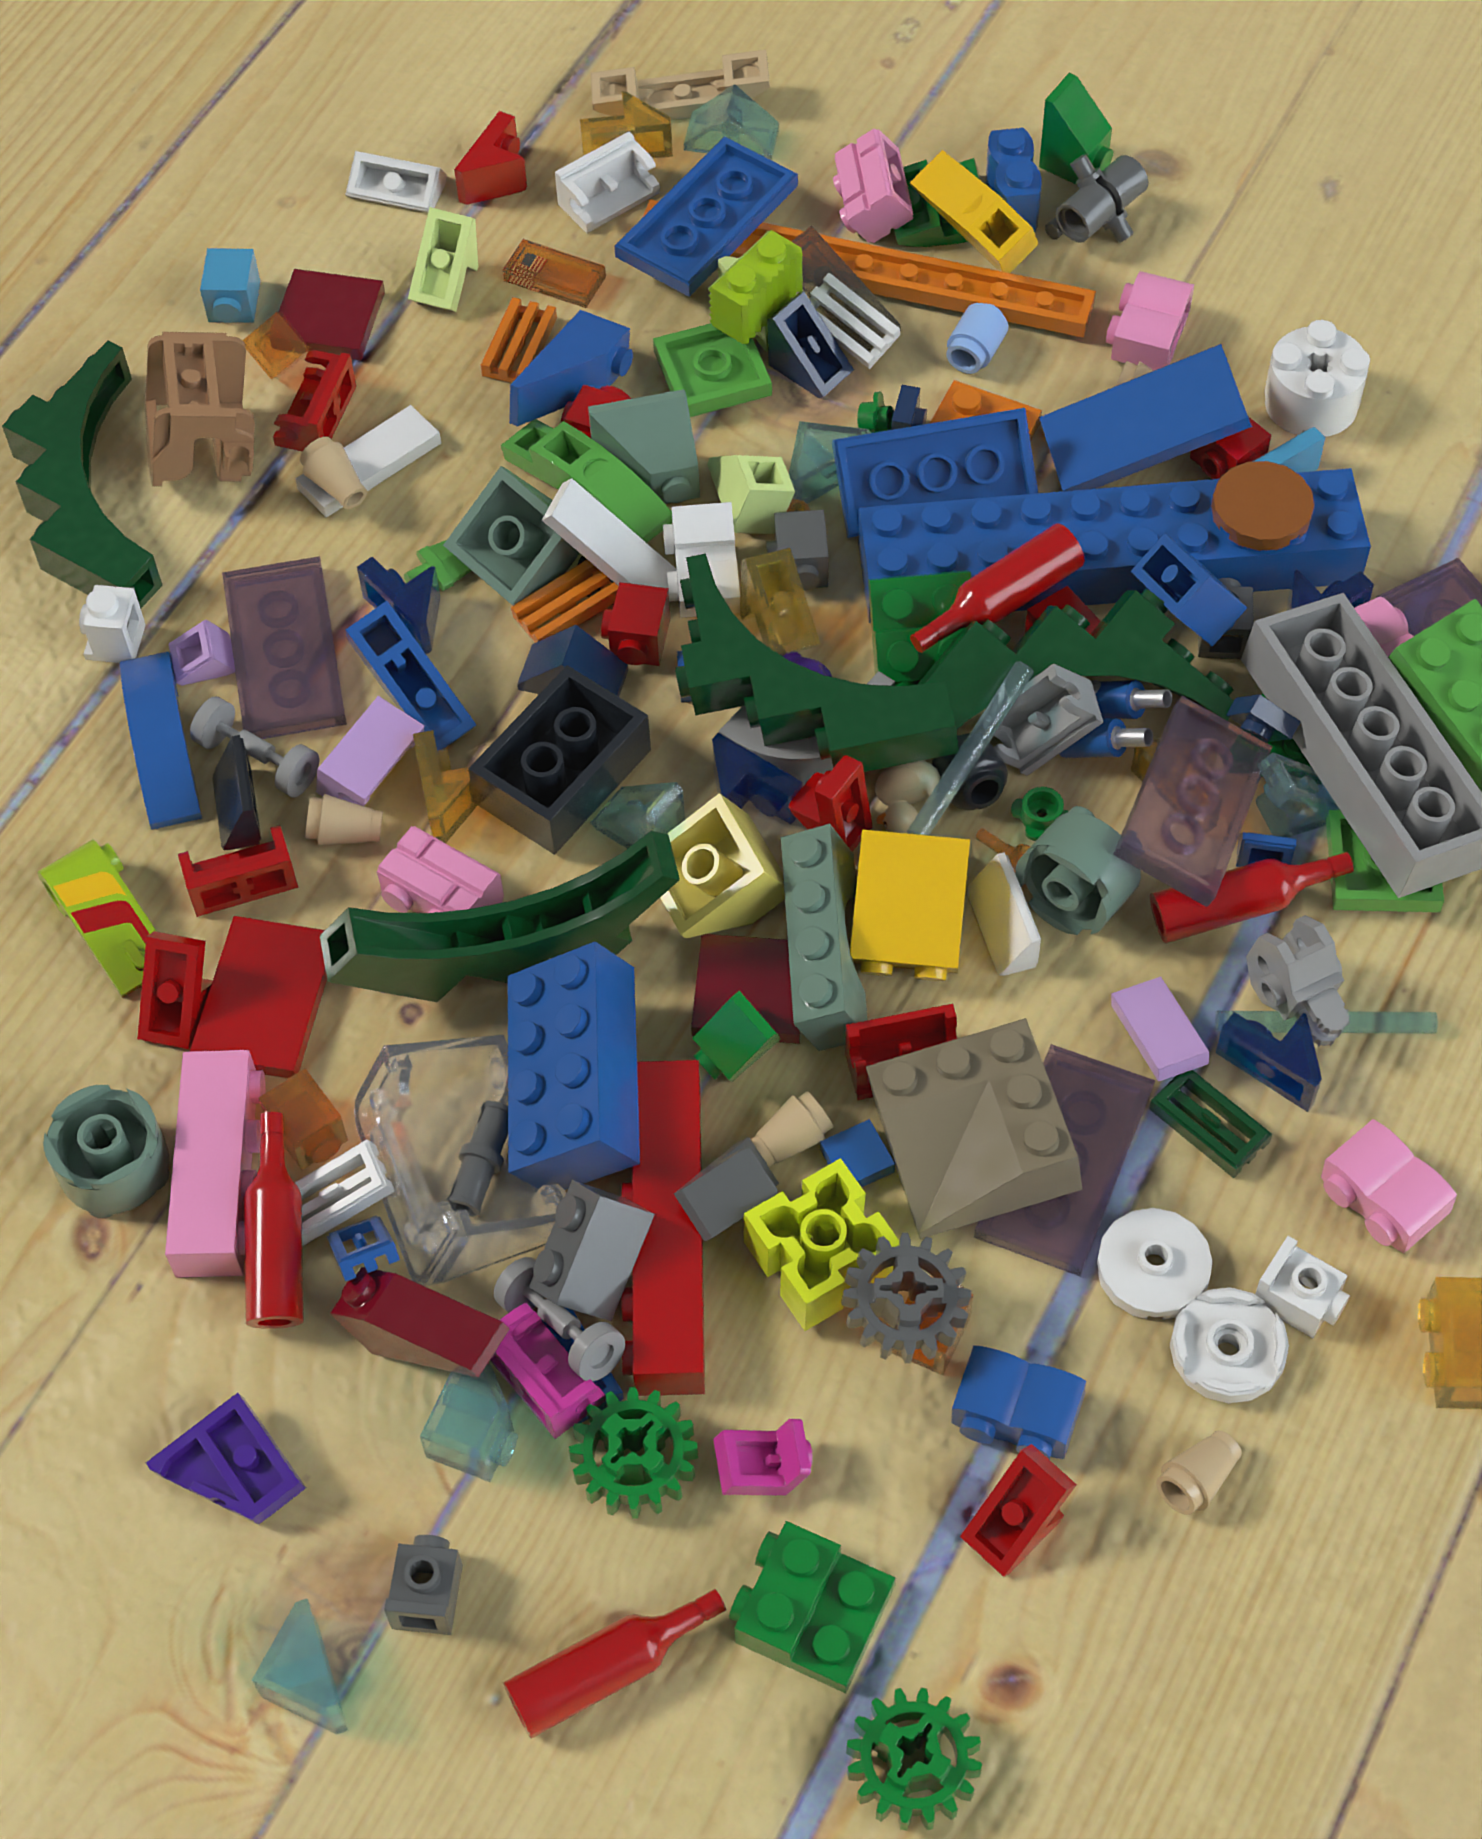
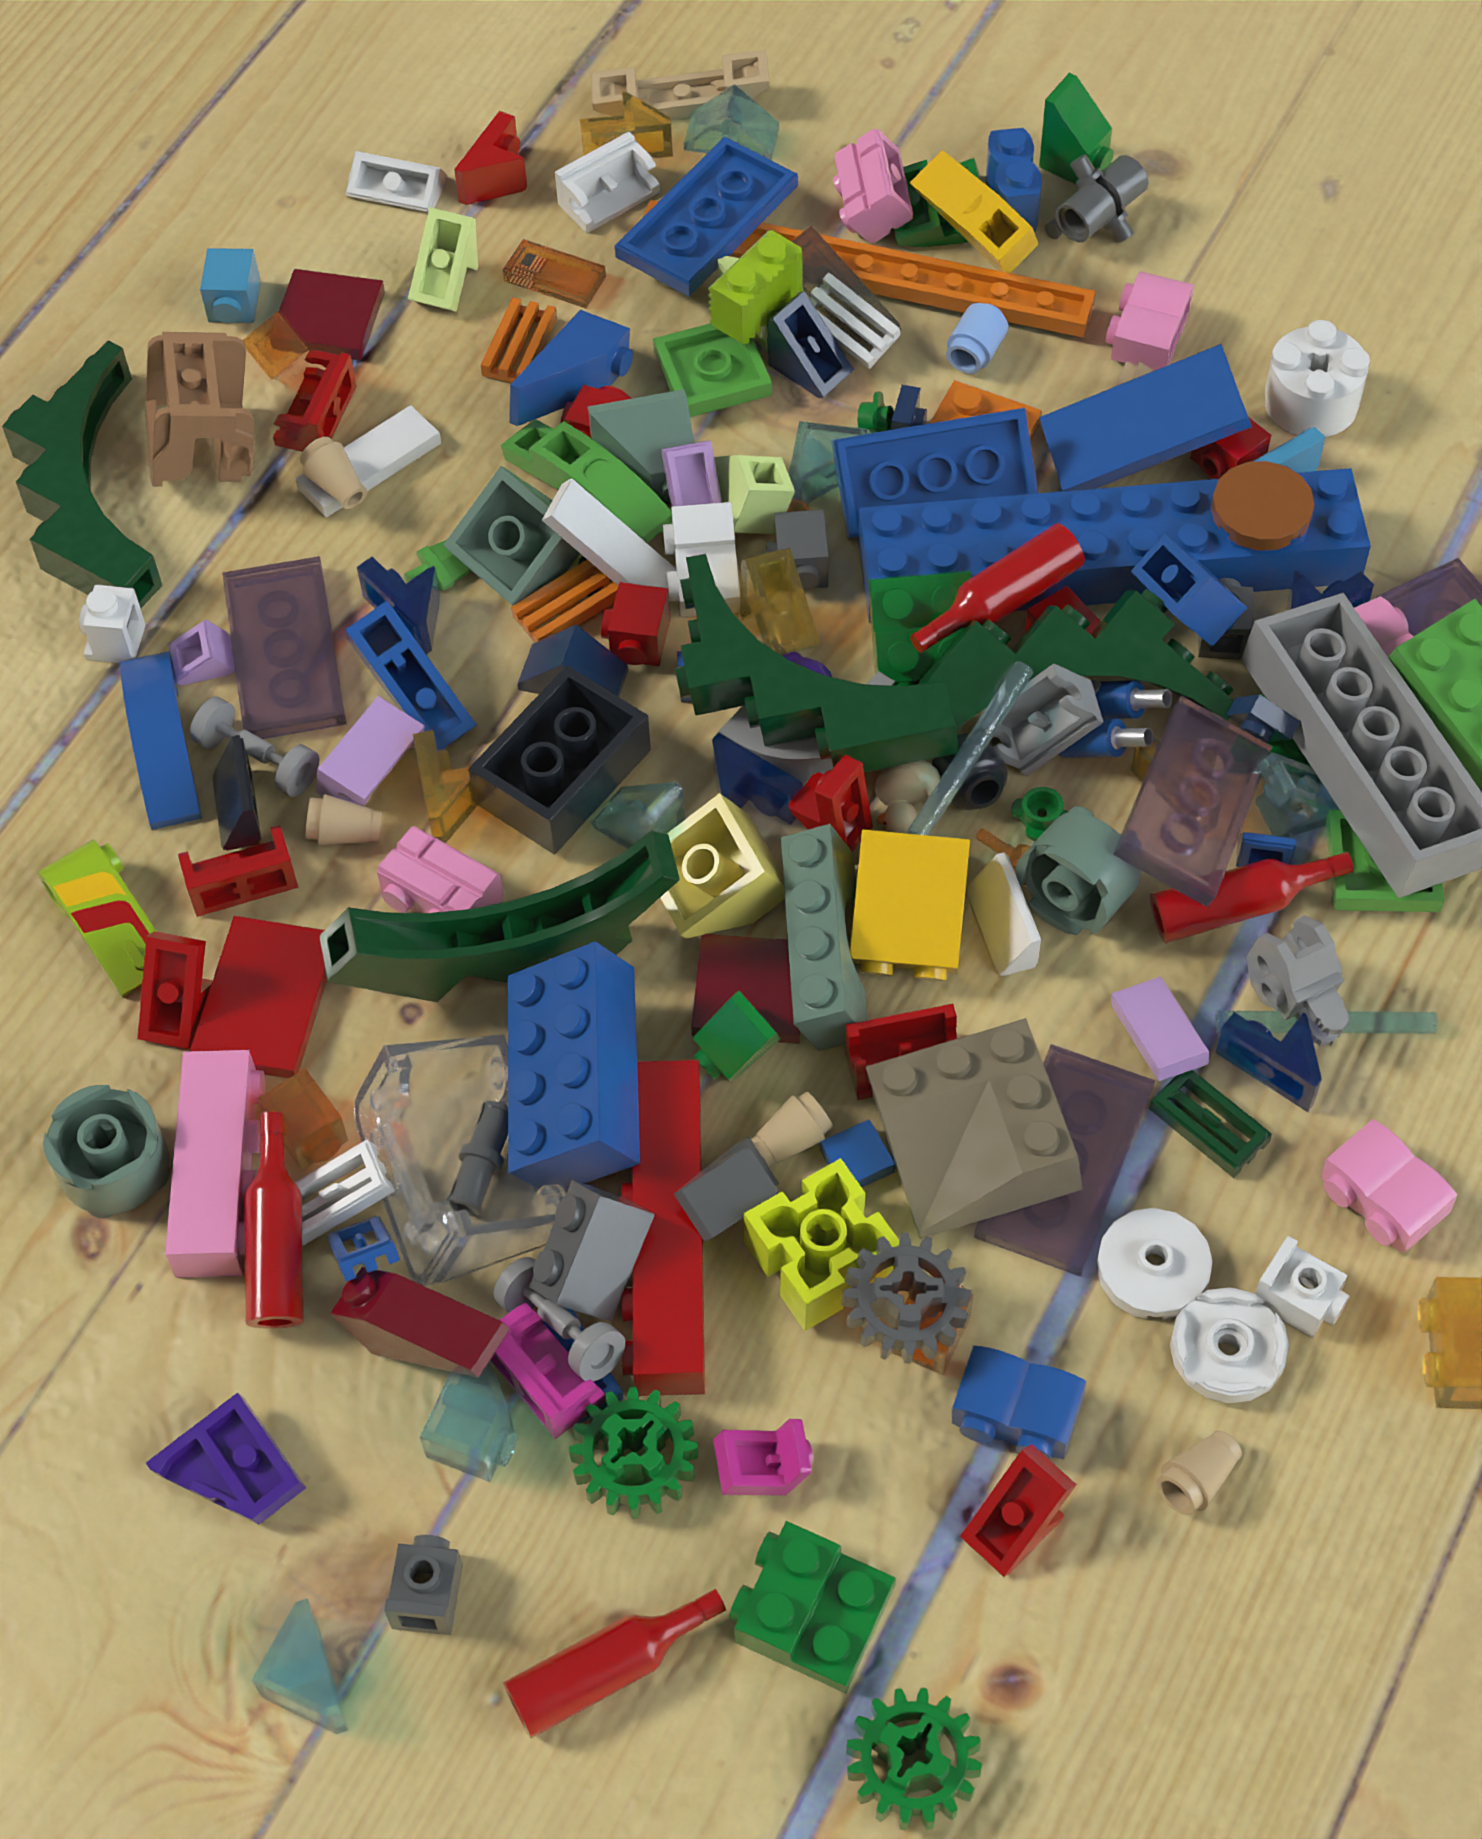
(691, 474): none -> lavender tile

